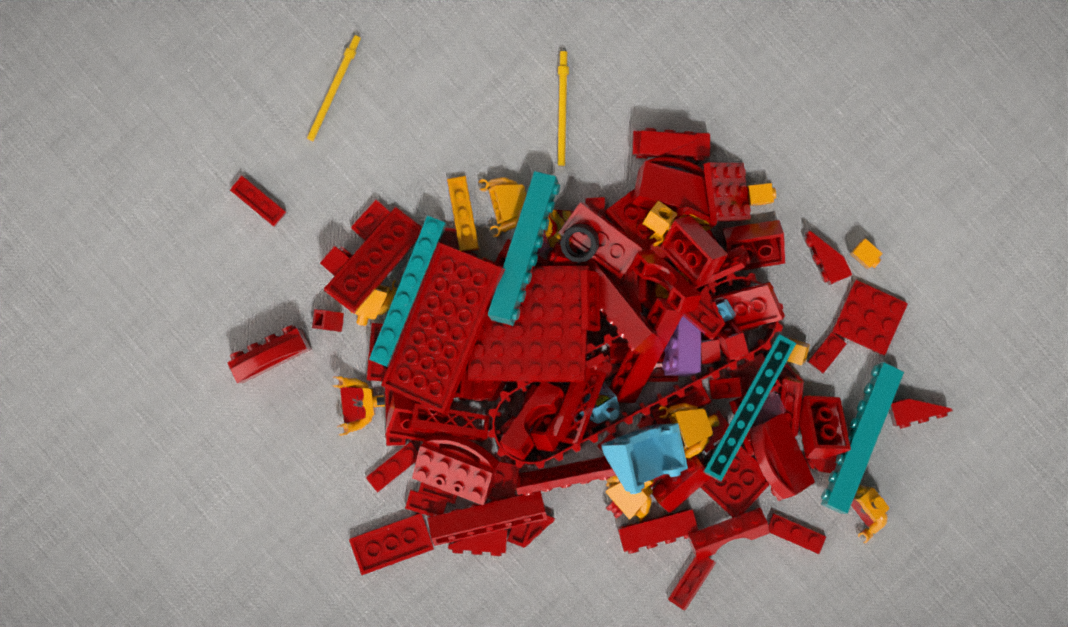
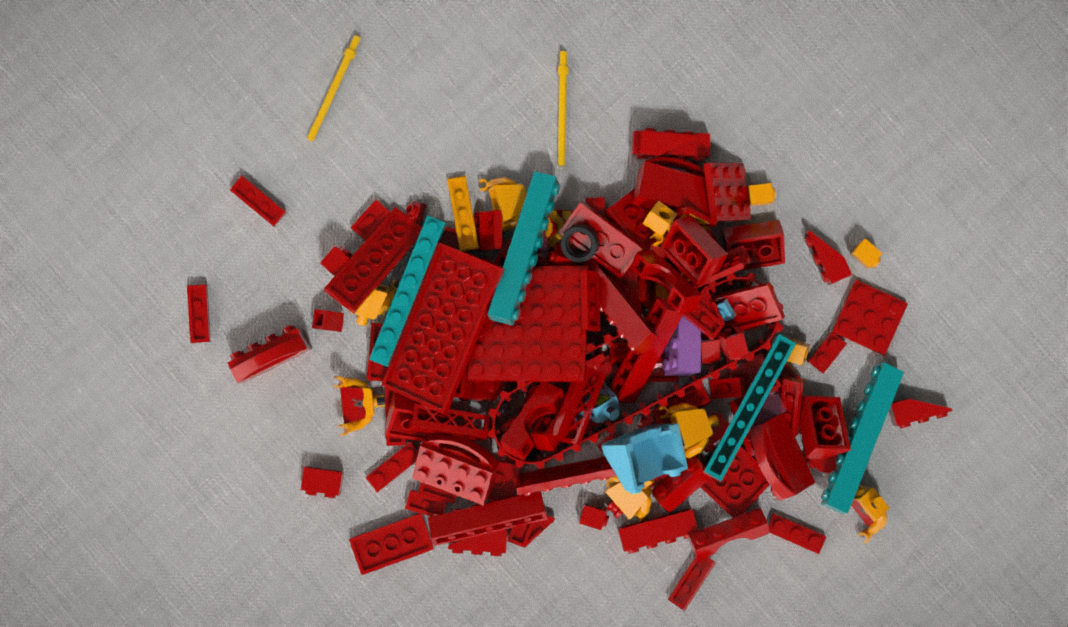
(198, 313): none -> red plate
(322, 481): none -> red brick
(416, 211): none -> red plate
(489, 230): none -> red slope
(593, 517): none -> red brick

